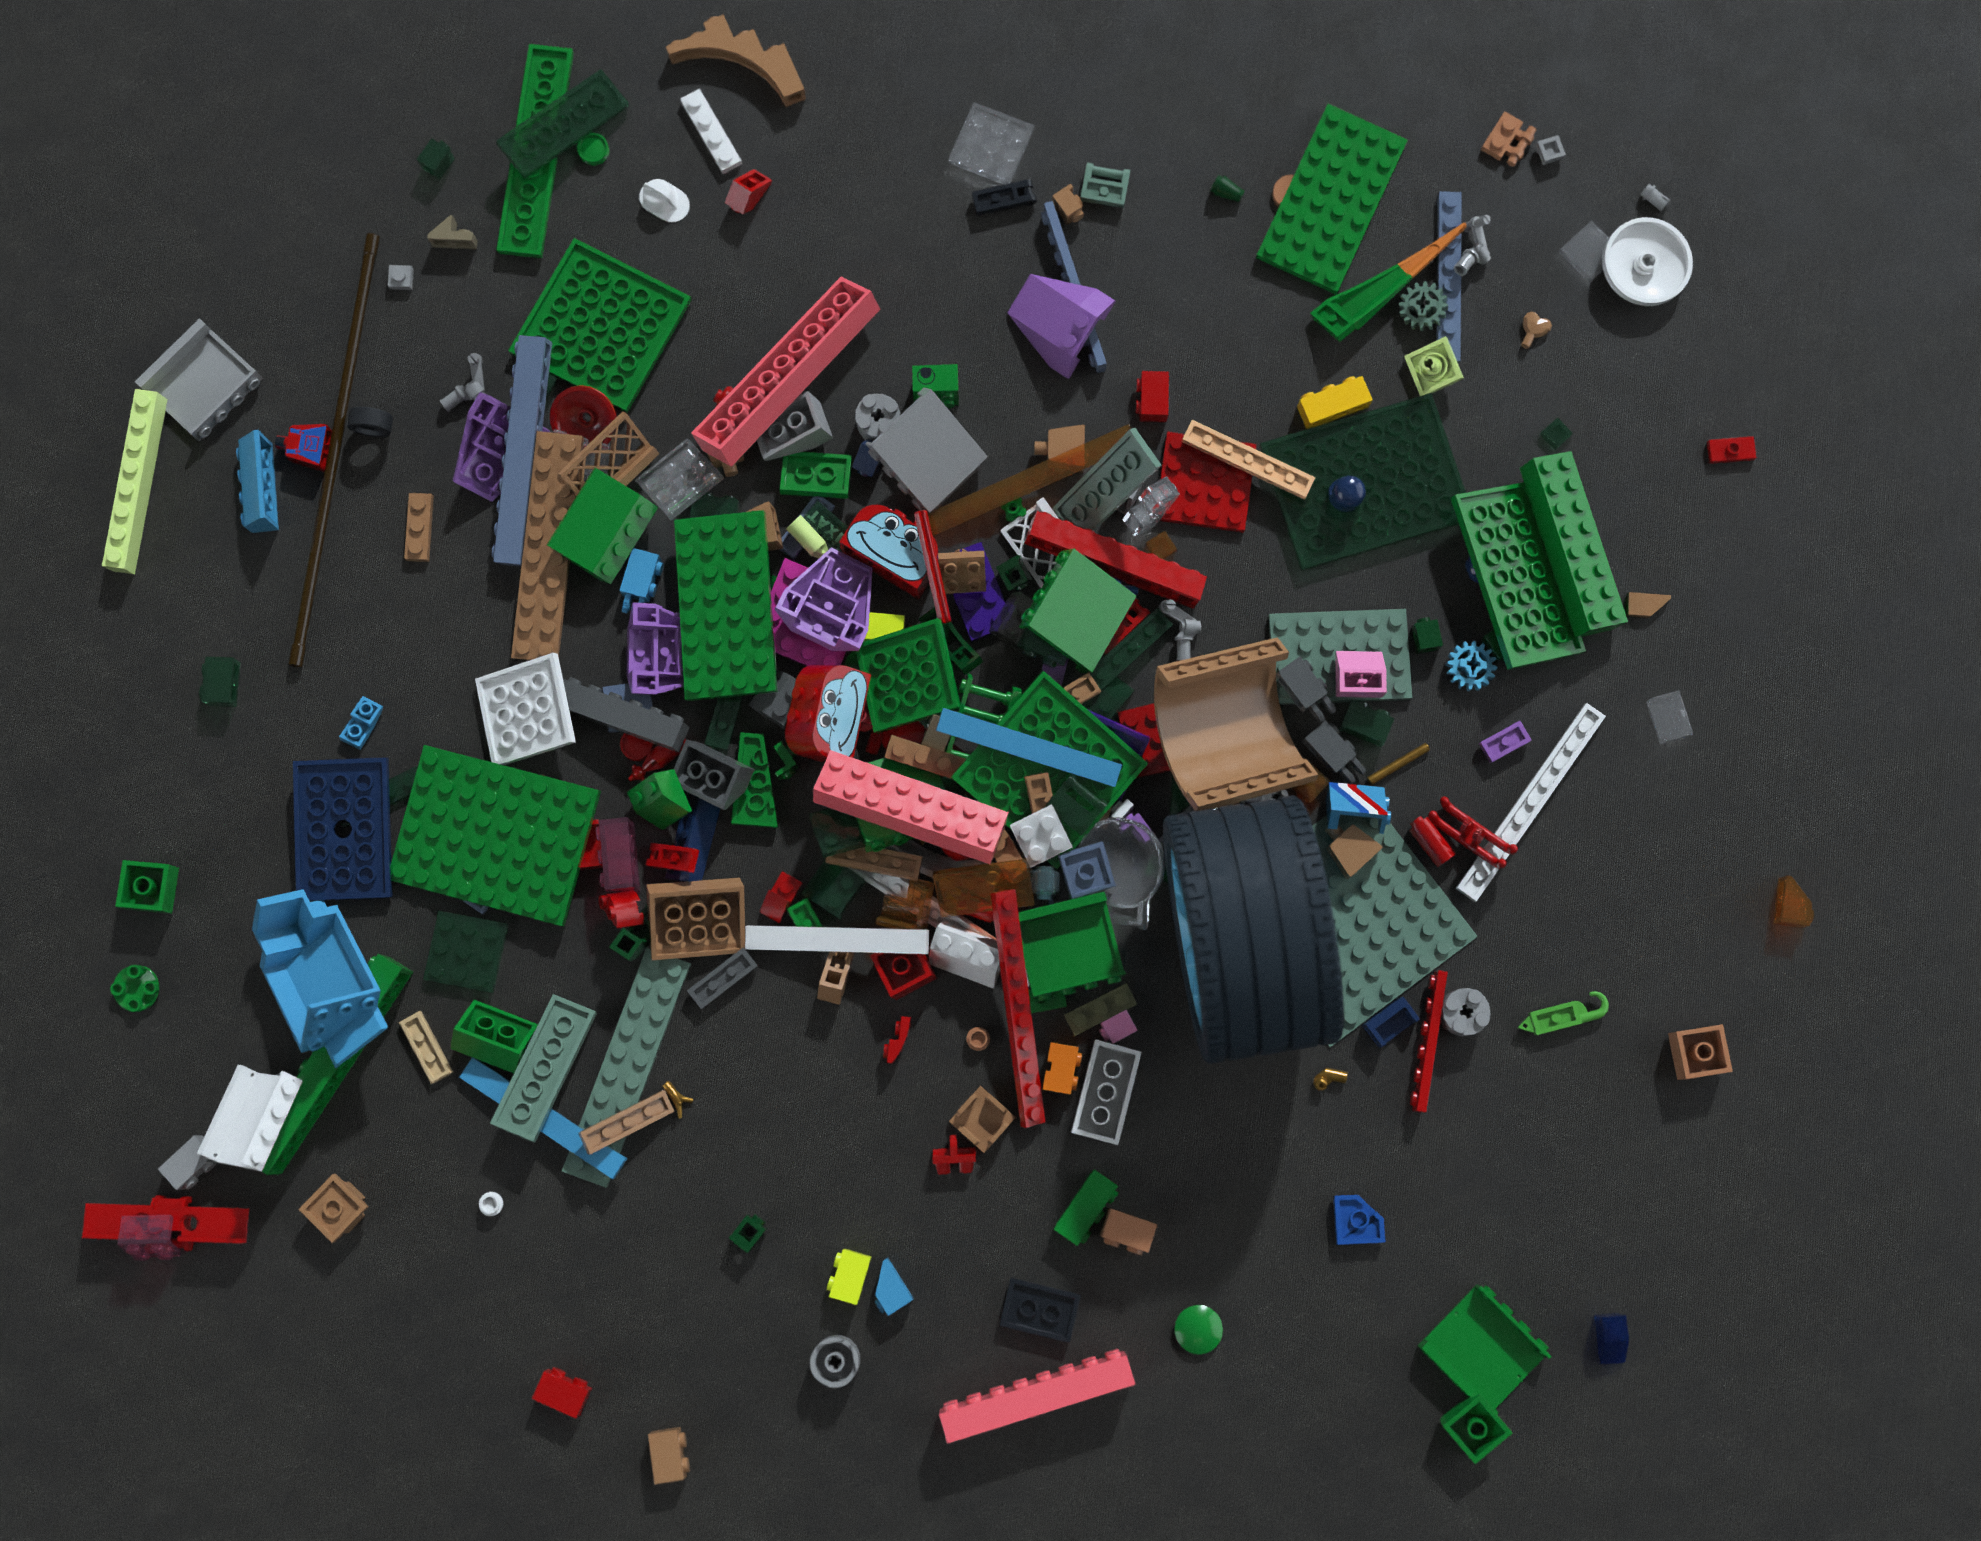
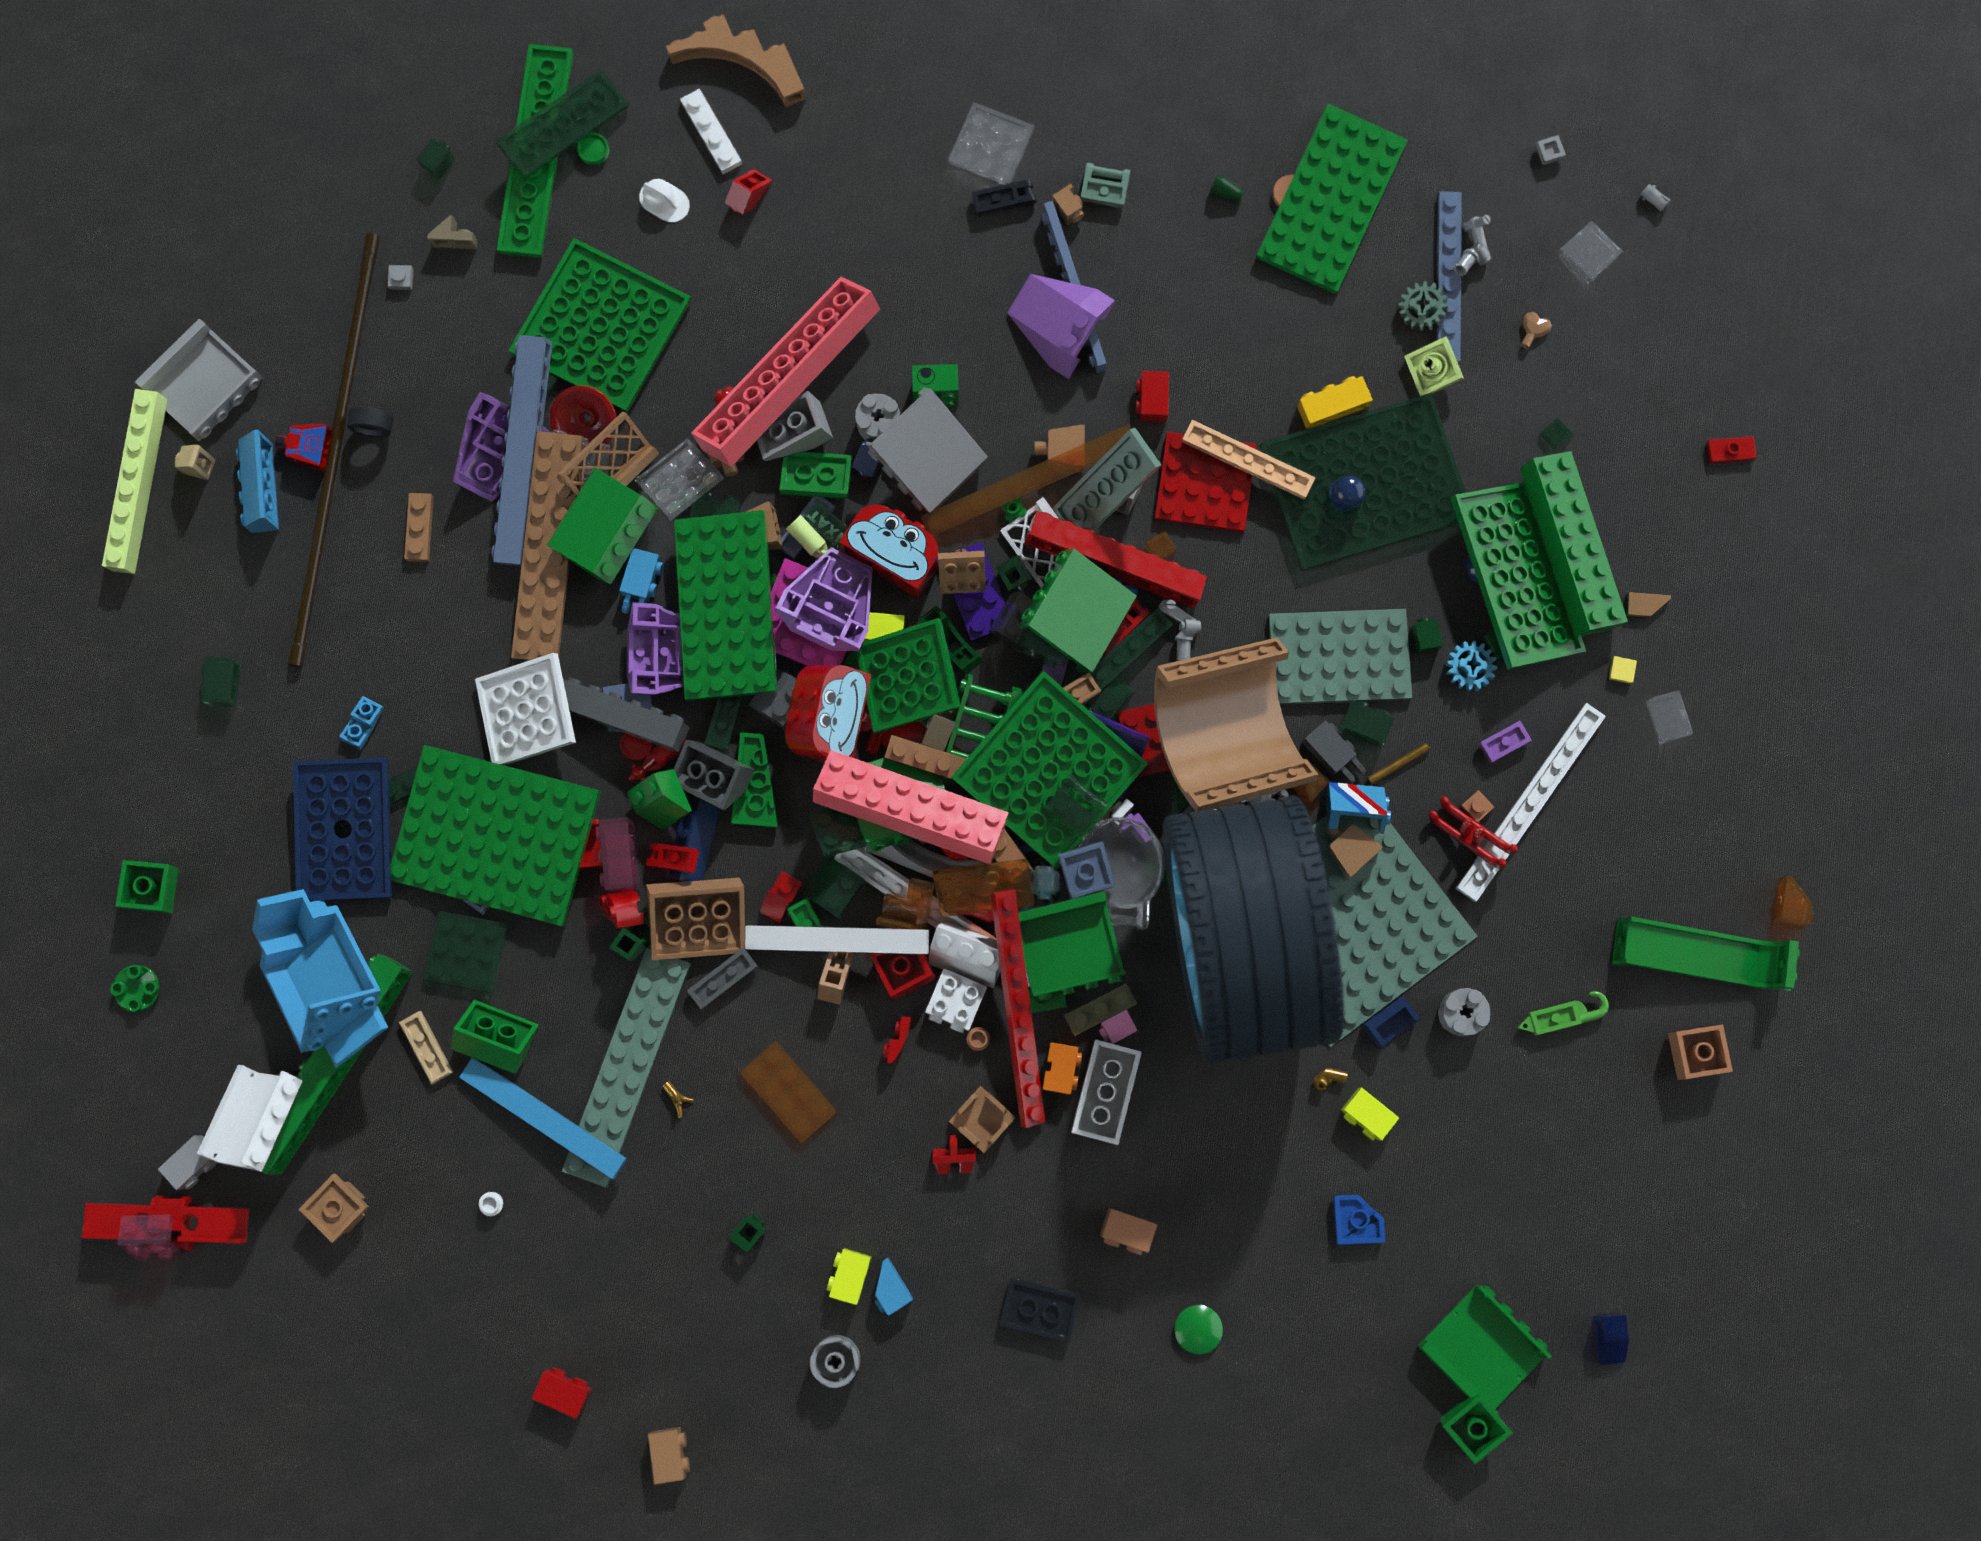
(194, 461): none -> tan slope
(471, 389): light grey pin -> none
(543, 1068): sand green plate -> none
(625, 1122): medium nougat plate -> none
(787, 757): green bracket -> none
(788, 1092): none -> clear orange plate
(882, 862): medium nougat plate -> none
(932, 566): red axle -> none
(955, 1001): none -> white brick
(1028, 747): dark azure tile -> none
(1036, 1396): coral brick -> none
(1038, 791): medium nougat tile -> none
(1041, 836): white plate -> none
(1086, 1208): green brick -> none
(1154, 504): clear arch -> none
(1305, 687): dark grey hinge -> none
(1360, 303): green plate -> none
(1360, 674): bright pink slope -> none
(1369, 1114): none -> neon yellow brick
(1427, 1051): red plate -> none
(1431, 840): red brick -> none
(1477, 806): none -> nougat plate
(1503, 134): nougat plate -> none
(1622, 670): none -> light yellow tile
(1647, 261): white dish -> none
(1705, 954): none -> green panel

